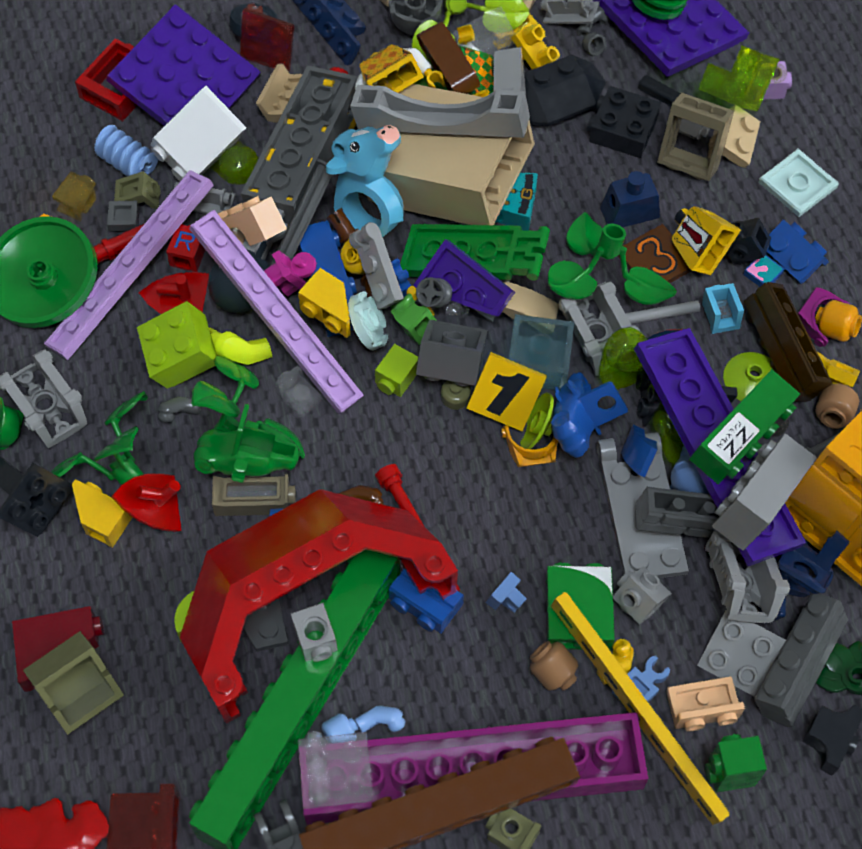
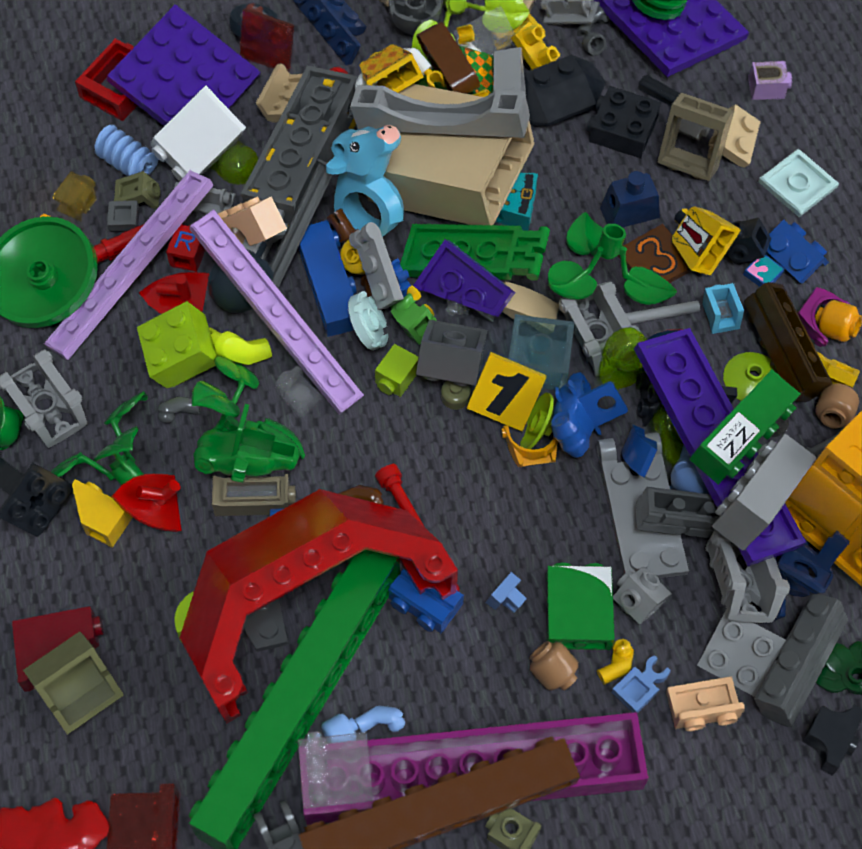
(289, 272): dark pink hips -> none
(310, 620): light grey brick -> none
(326, 301): yellow slope -> none
(427, 291): dark grey wheel -> none
(635, 702): yellow tile -> none
(736, 763): green brick -> none
(746, 81): clear neon green brick -> none

